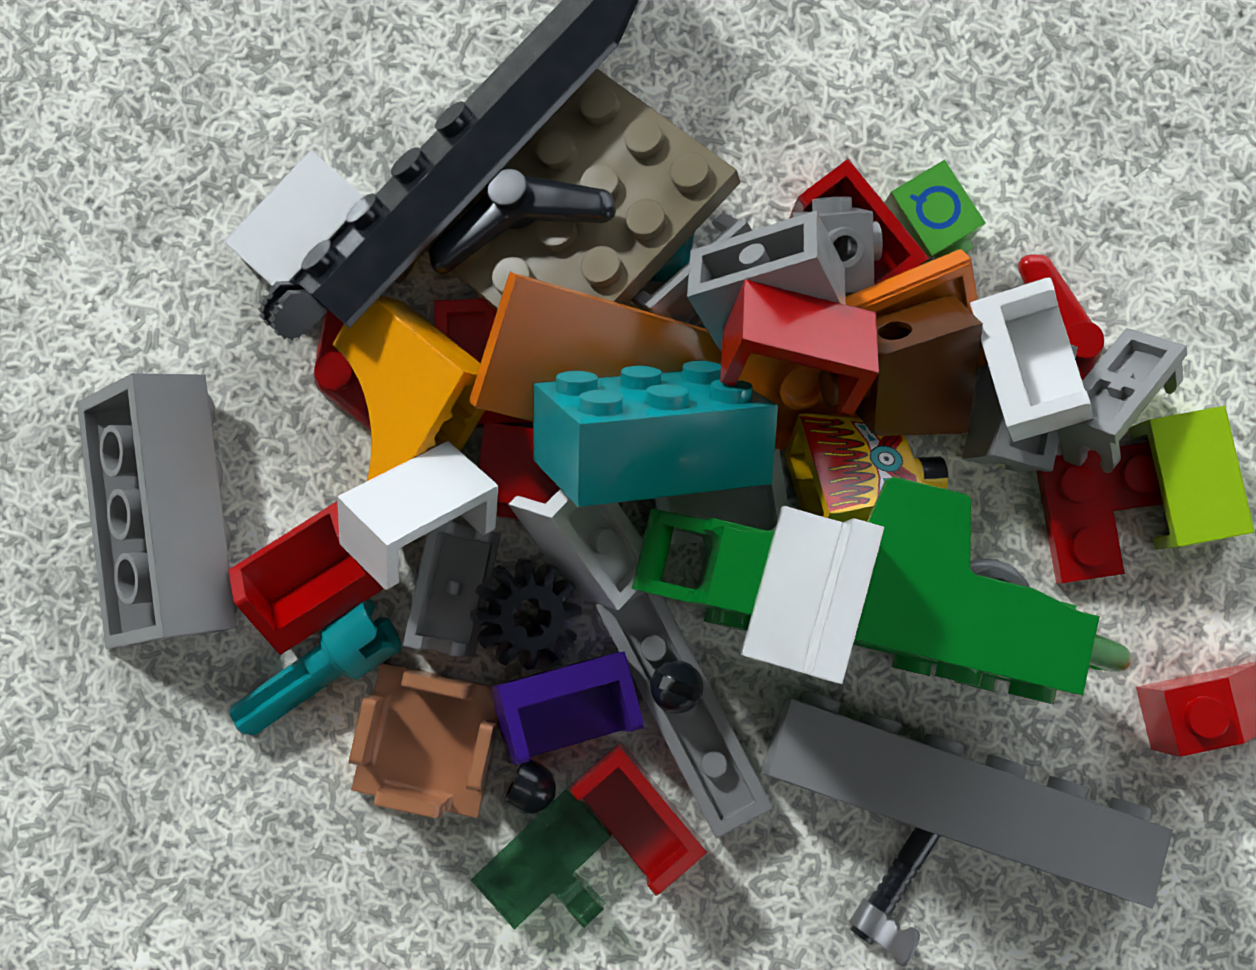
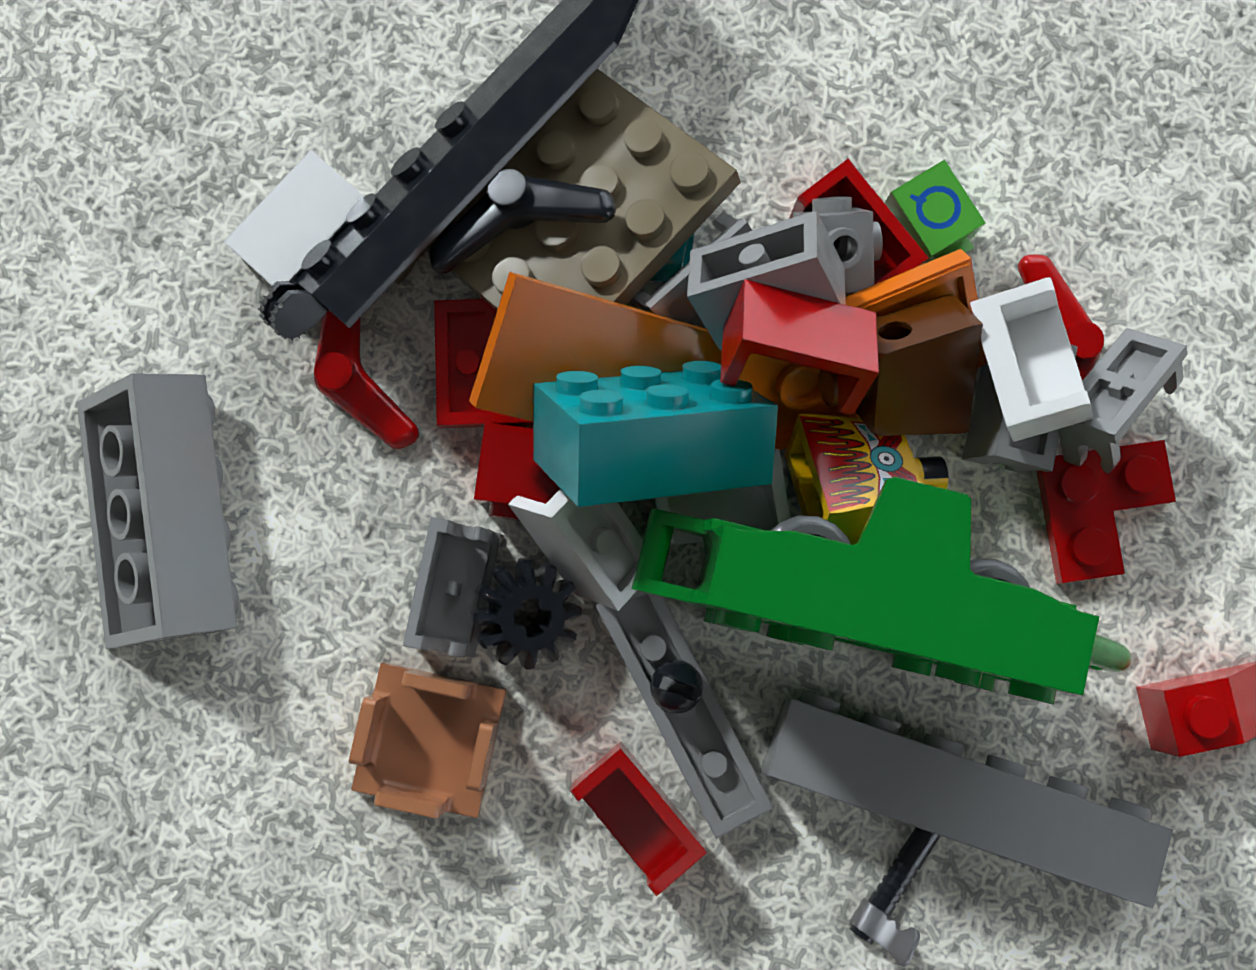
(300, 582): red panel -> none
(346, 648): teal piece -> none
(410, 503): white panel -> none
(411, 381): light orange arch -> none
(532, 788): black hinge -> none
(545, 862): clear green plate -> none
(566, 706): dark purple panel -> none
(812, 593): white panel -> none
(1197, 477): lime panel -> none

